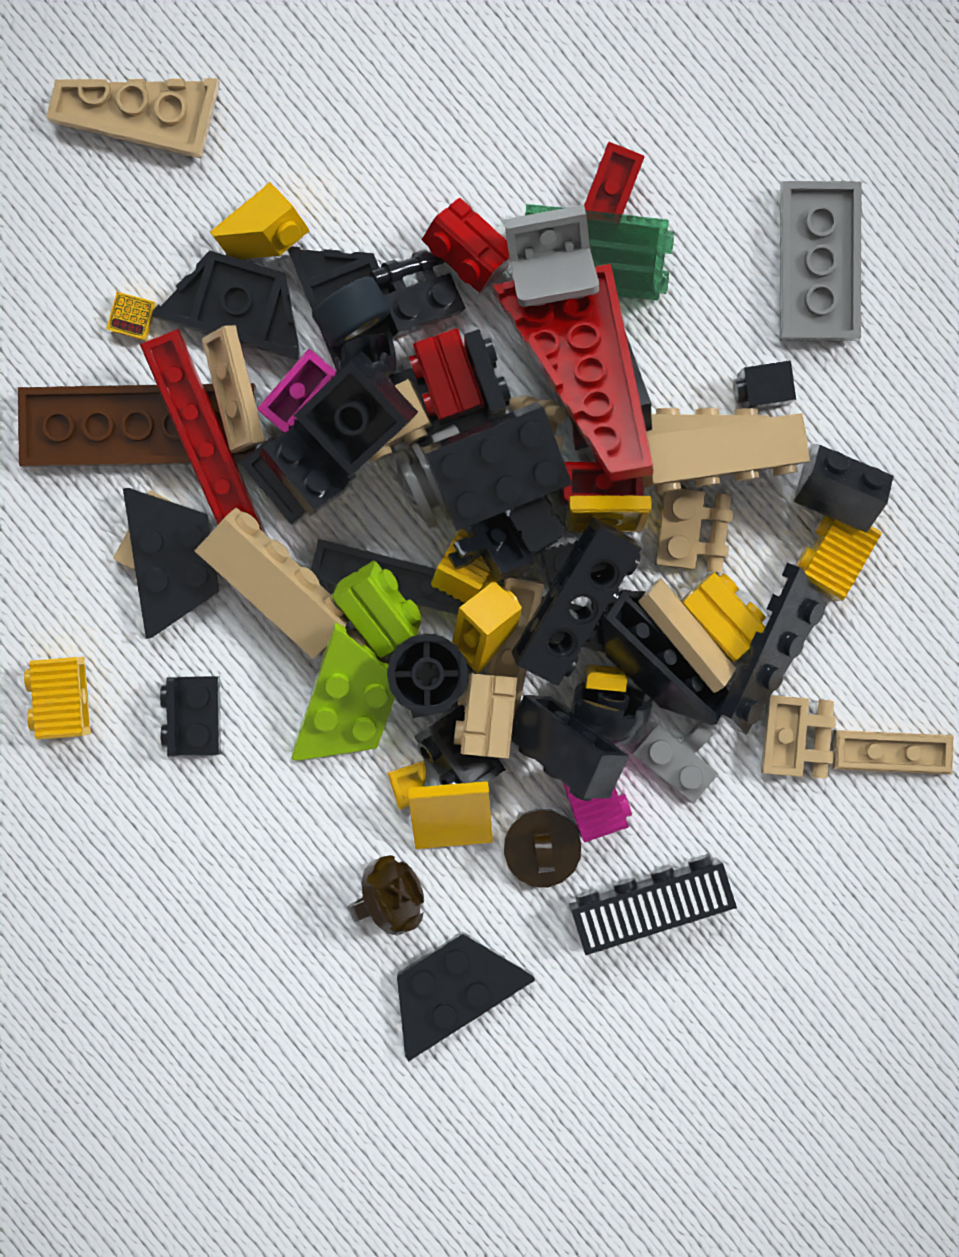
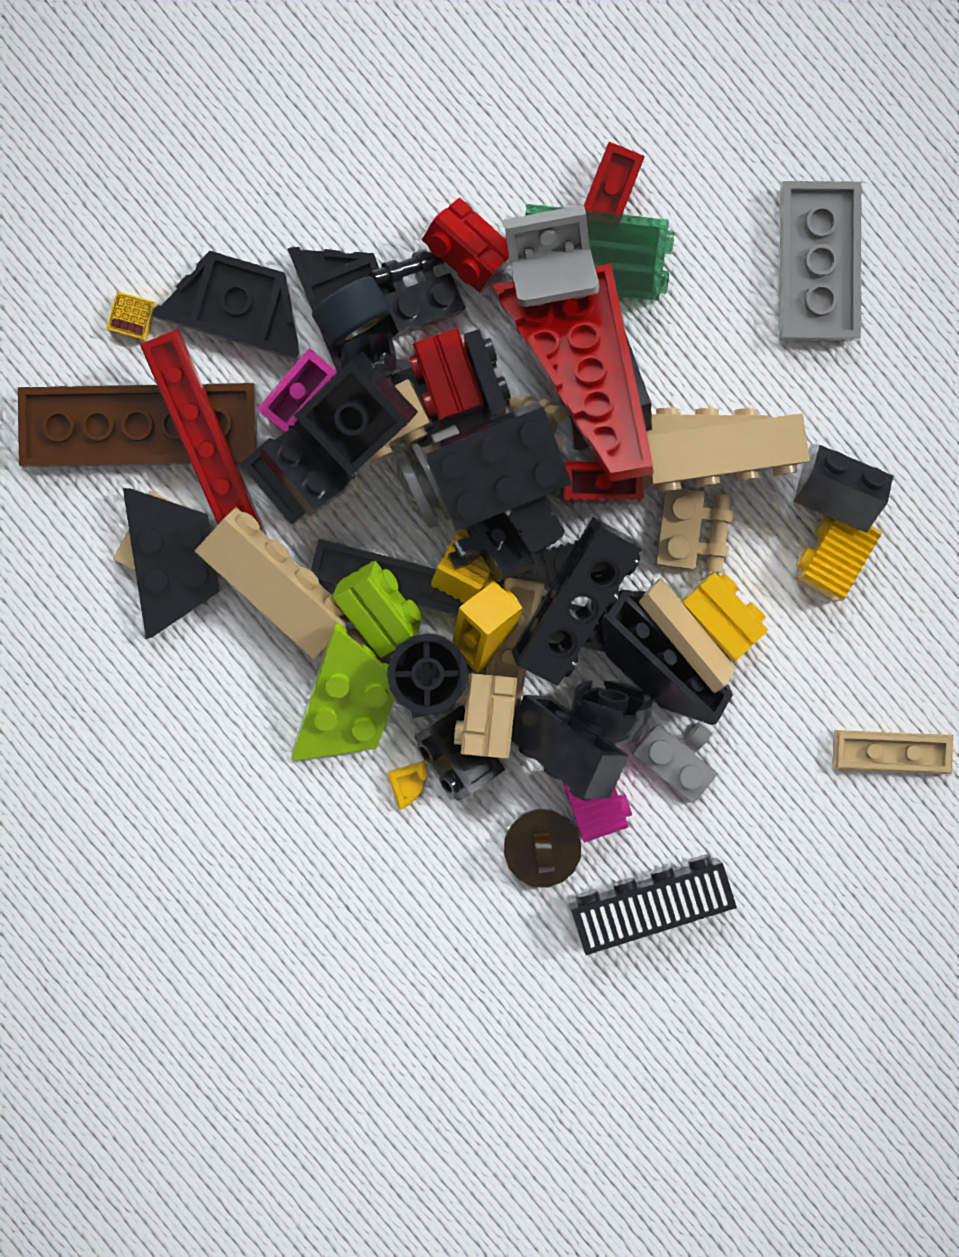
(58, 698): yellow brick -> none
(151, 113): tan wing -> none
(192, 715): black bracket -> none
(233, 389): tan tile -> none
(261, 226): yellow slope -> none
(389, 896): dark brown tile -> none
(450, 815): yellow tile -> none
(453, 989): black wing -> none
(605, 678): yellow tile -> none
(619, 512): yellow tile -> none
(765, 386): black brick -> none
(774, 649): black wing -> none
(786, 736): tan plate -> none

